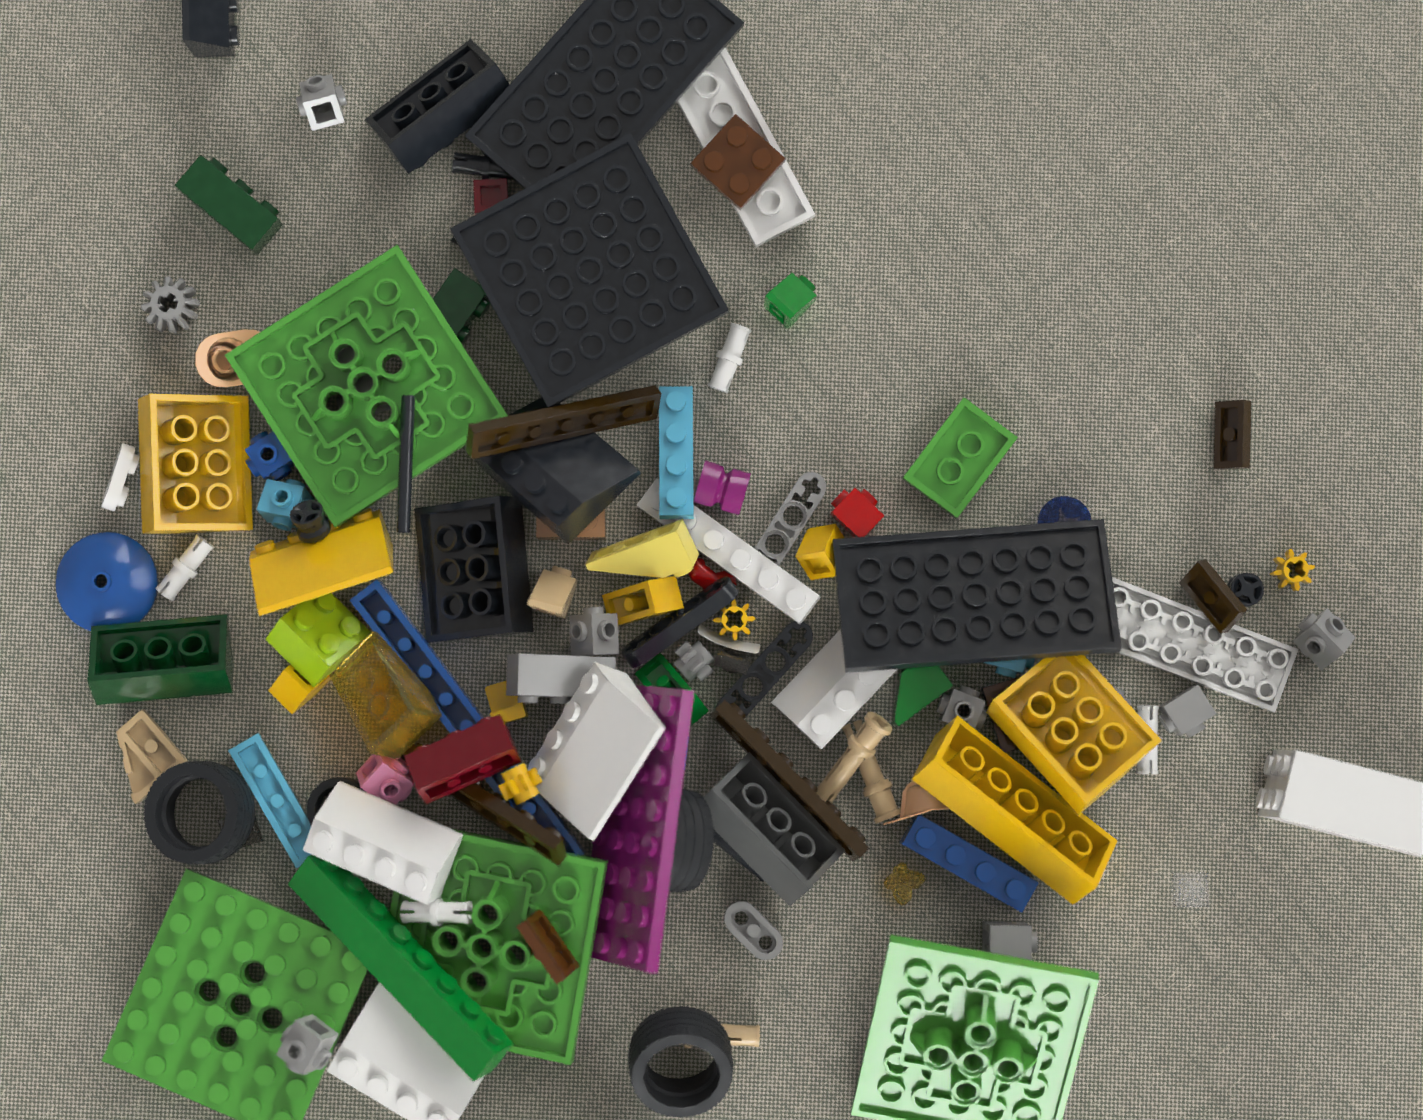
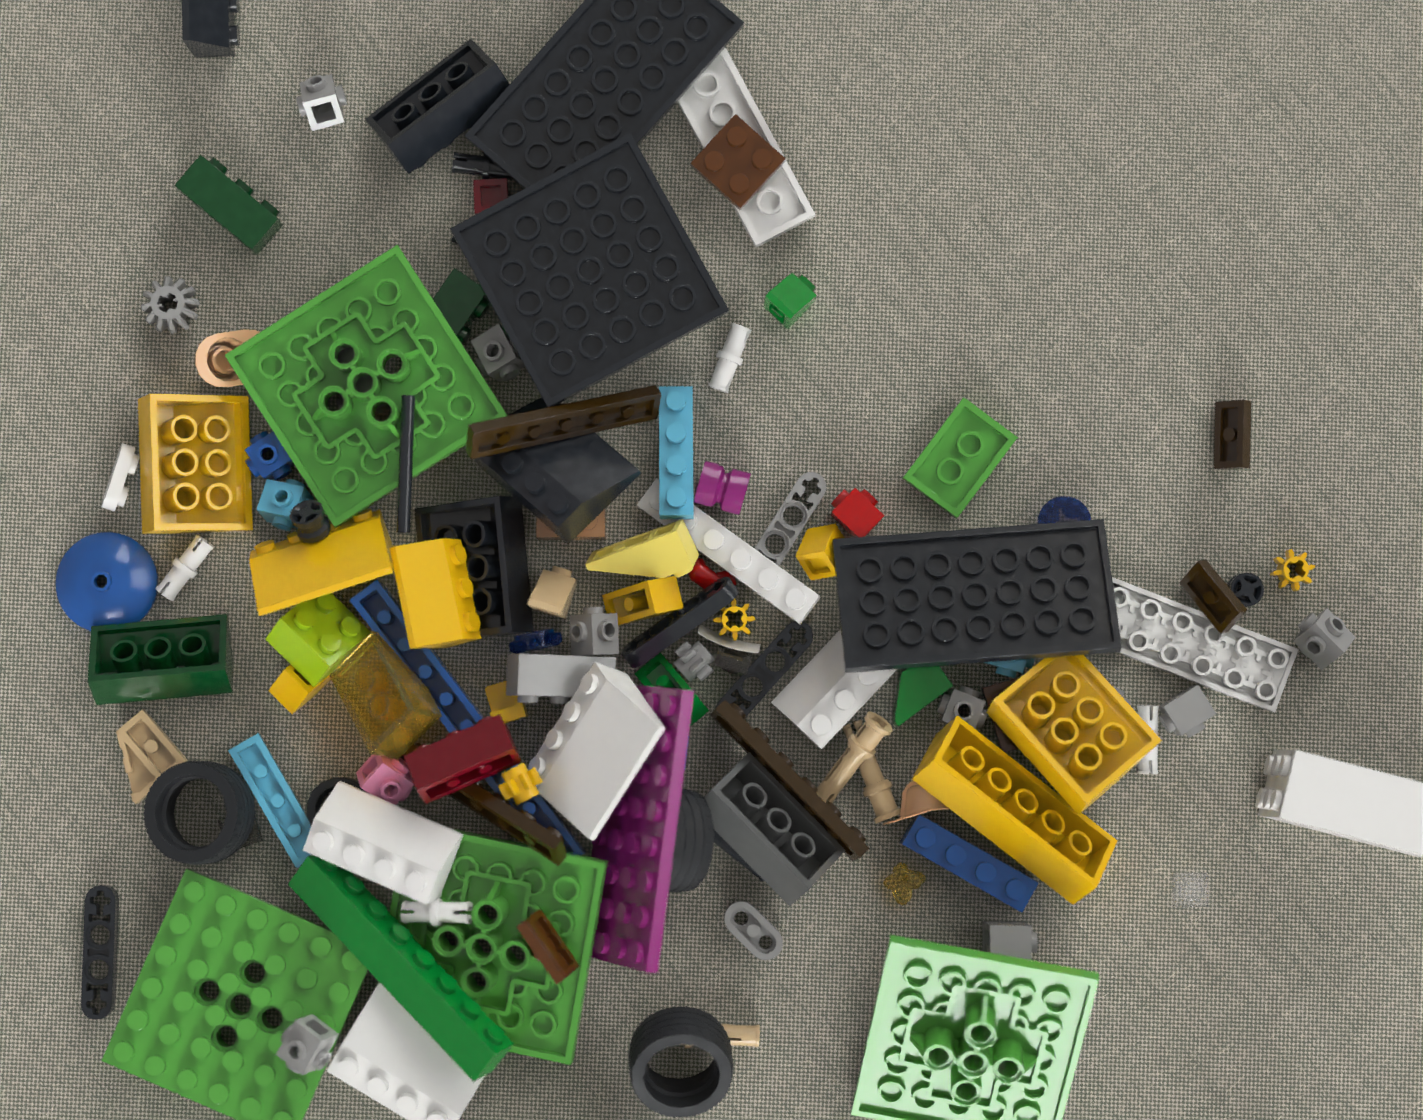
(105, 952): none -> black beam
(435, 593): none -> yellow slope
(497, 354): none -> light grey brick
(535, 641): none -> clear blue gear

